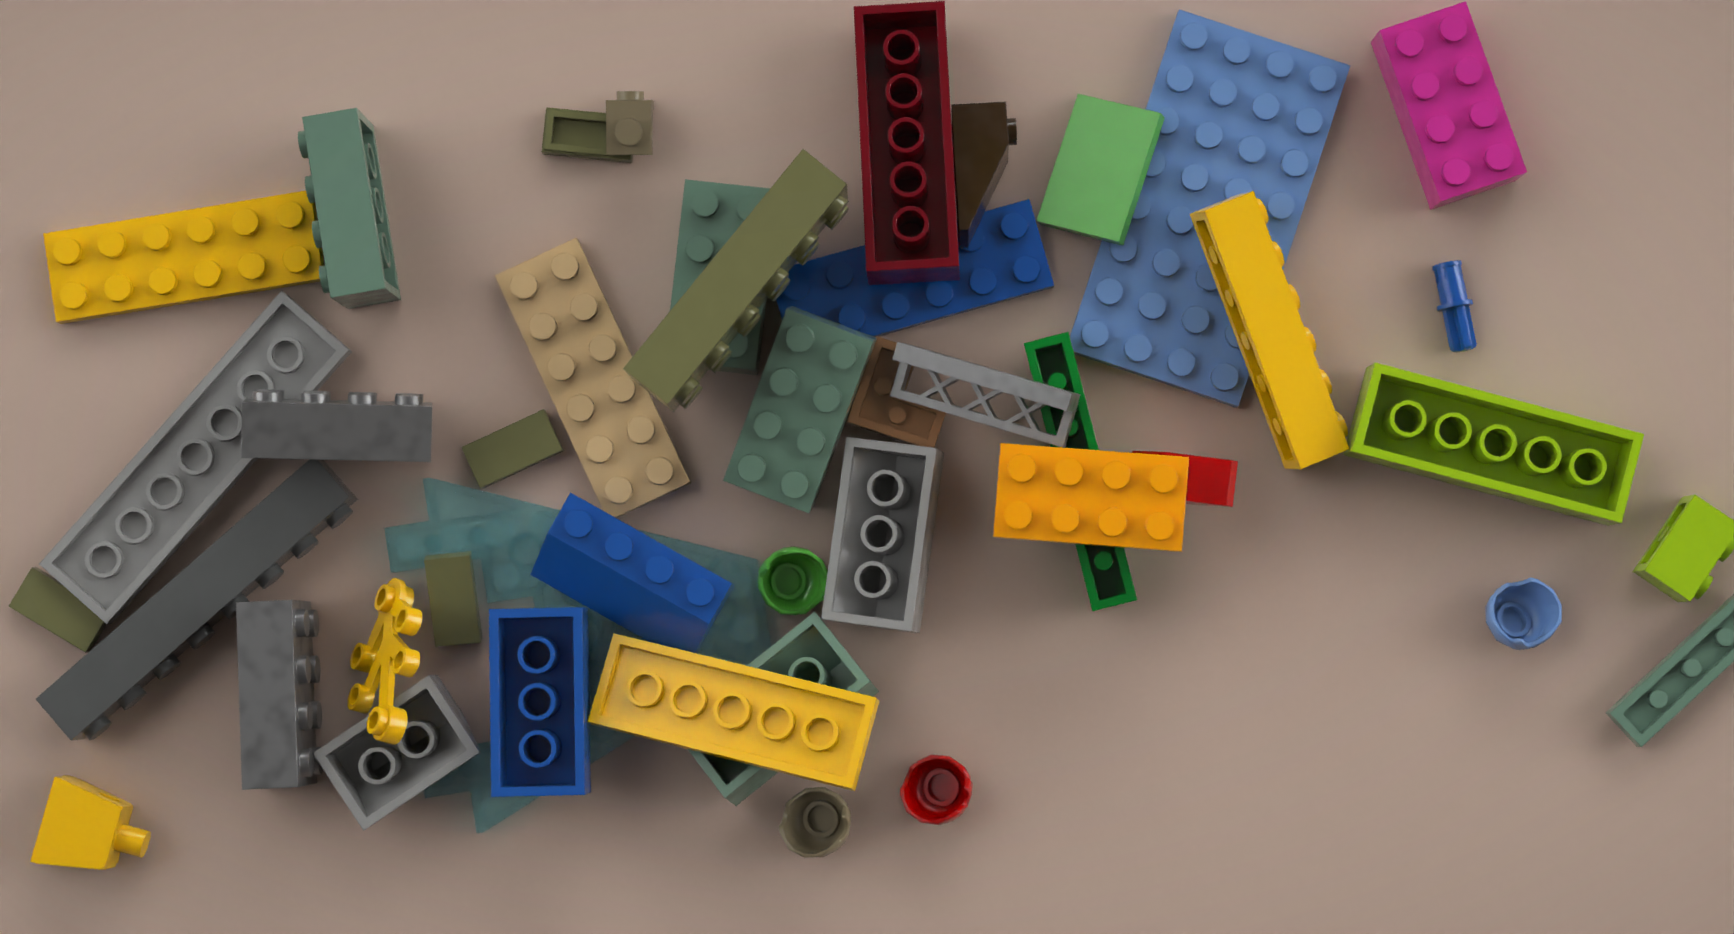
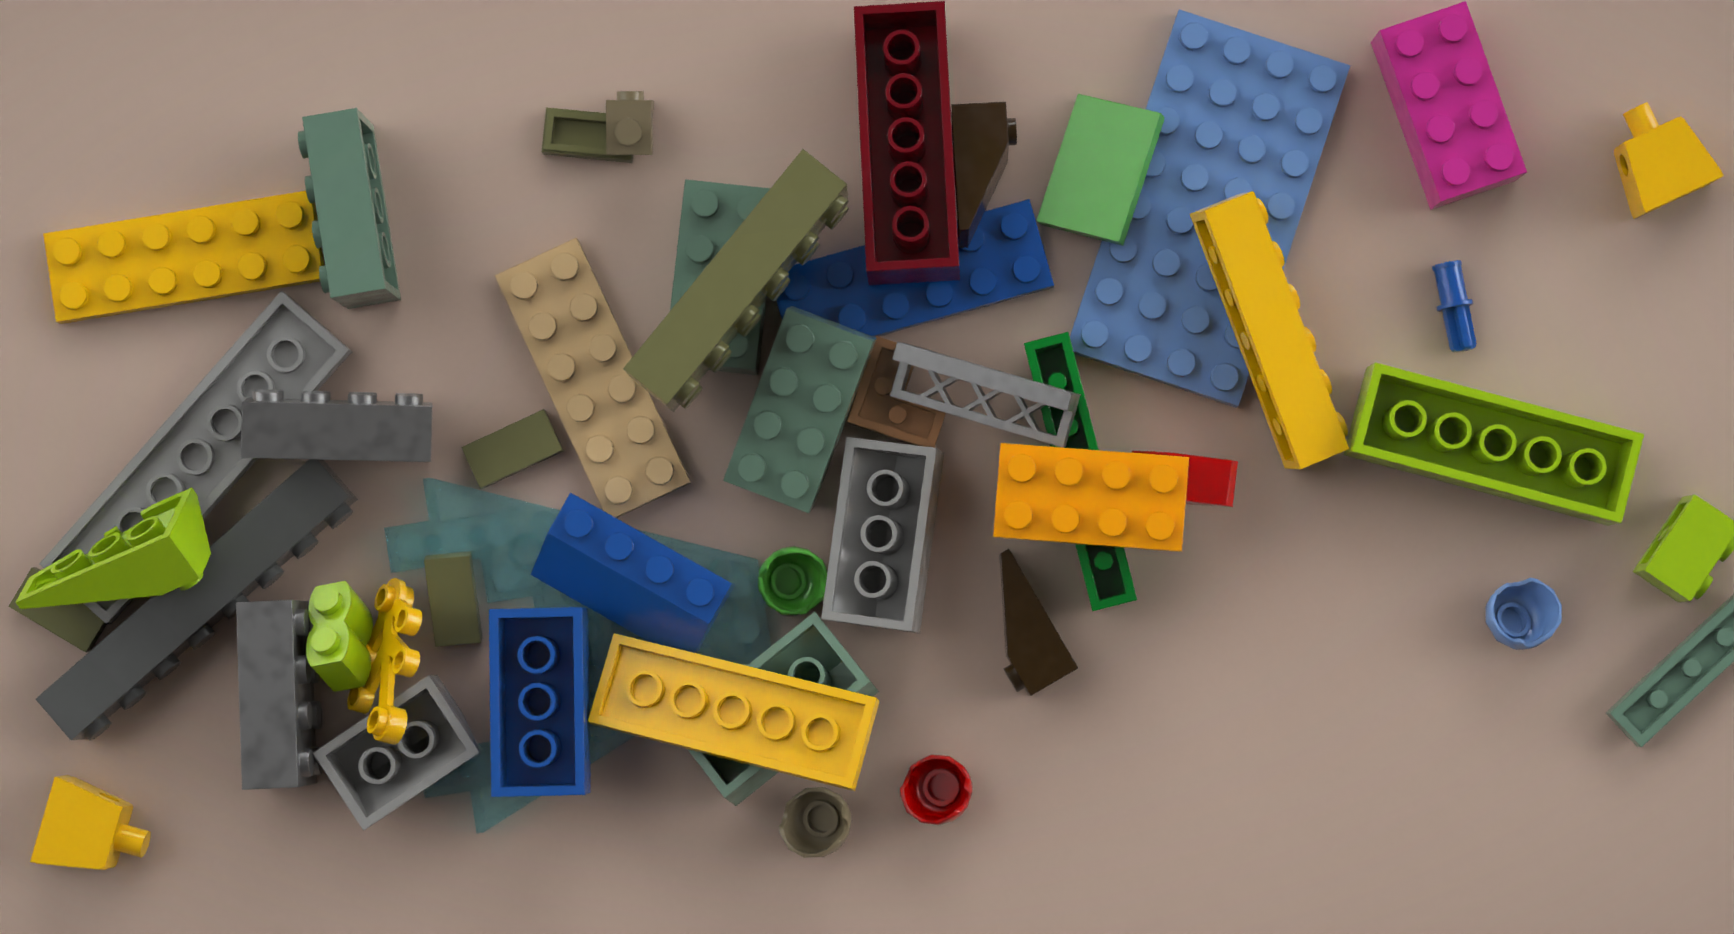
(144, 561): none -> lime wedge
(339, 636): none -> lime brick
(1031, 641): none -> dark brown slope
(1661, 161): none -> yellow torso

